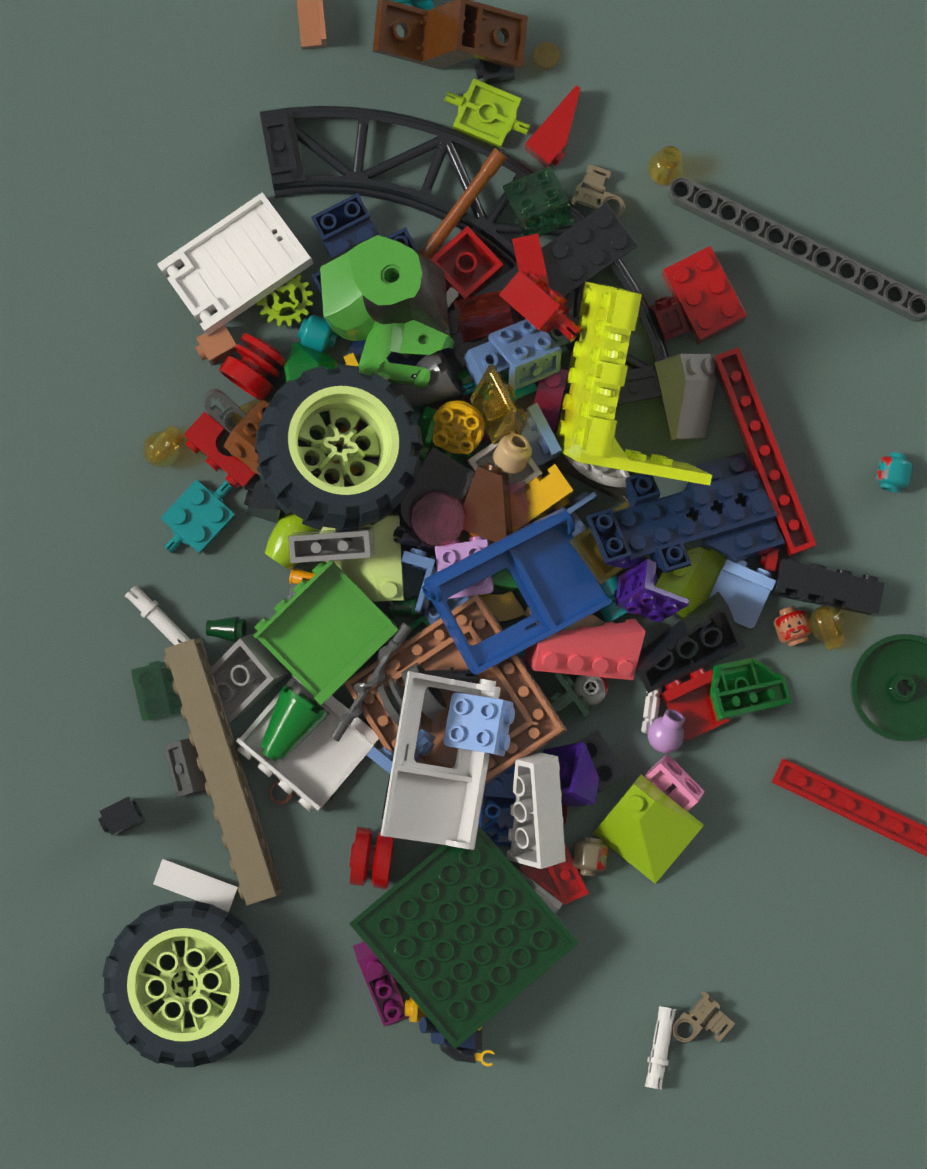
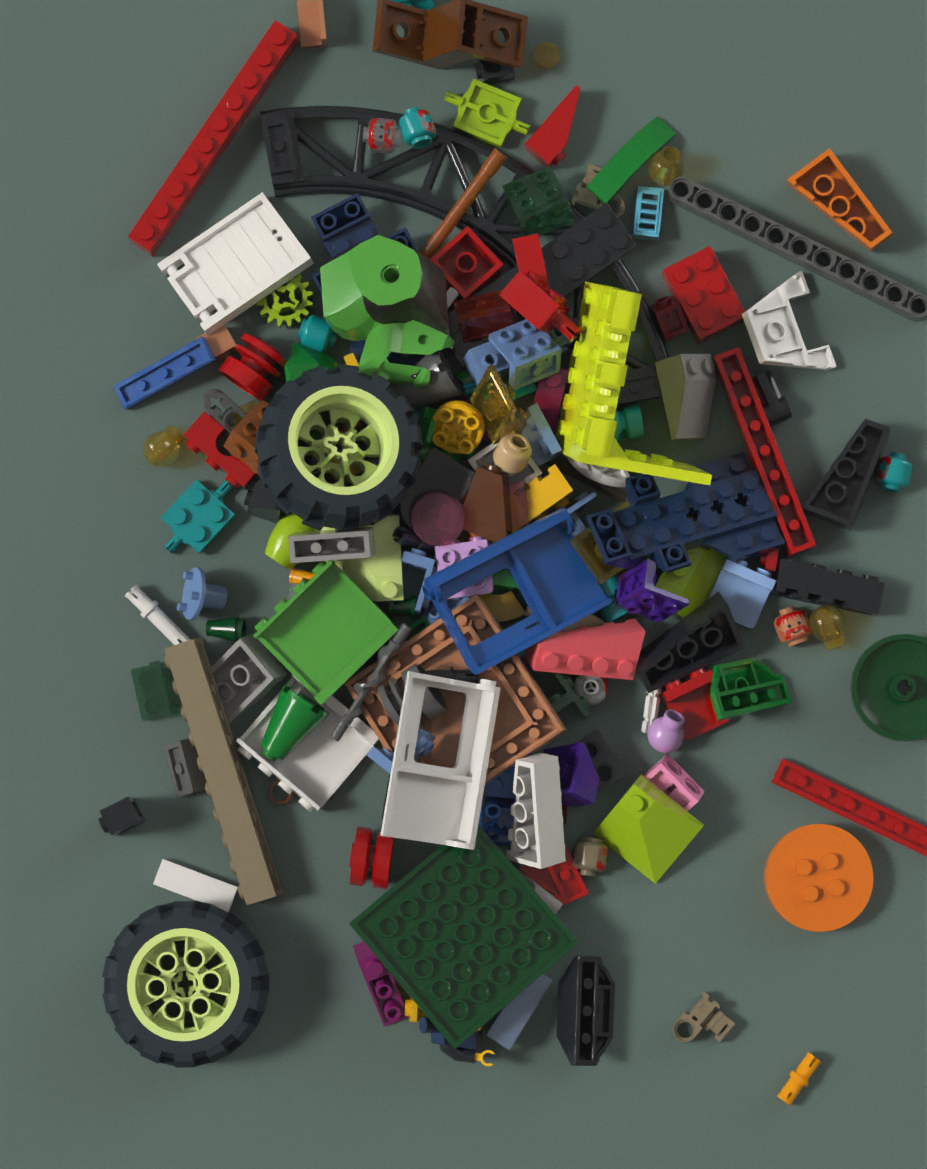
(164, 373): none -> blue tile
(199, 594): none -> medium blue piece
(213, 138): none -> red brick
(382, 135): none -> clear head
(417, 127): none -> teal head
(479, 723): light blue bracket -> none
(517, 1013): none -> sand blue slope
(585, 1010): none -> black wedge
(629, 423): none -> teal wheel
(630, 159): none -> green slope
(642, 233): none -> medium azure slope
(659, 1051): white pin -> none
(773, 403): none -> black piece
(776, 332): none -> white wing
(799, 1078): none -> light orange pin
(818, 877): none -> orange brick
(839, 198): none -> orange wedge
(845, 484): none -> black wedge

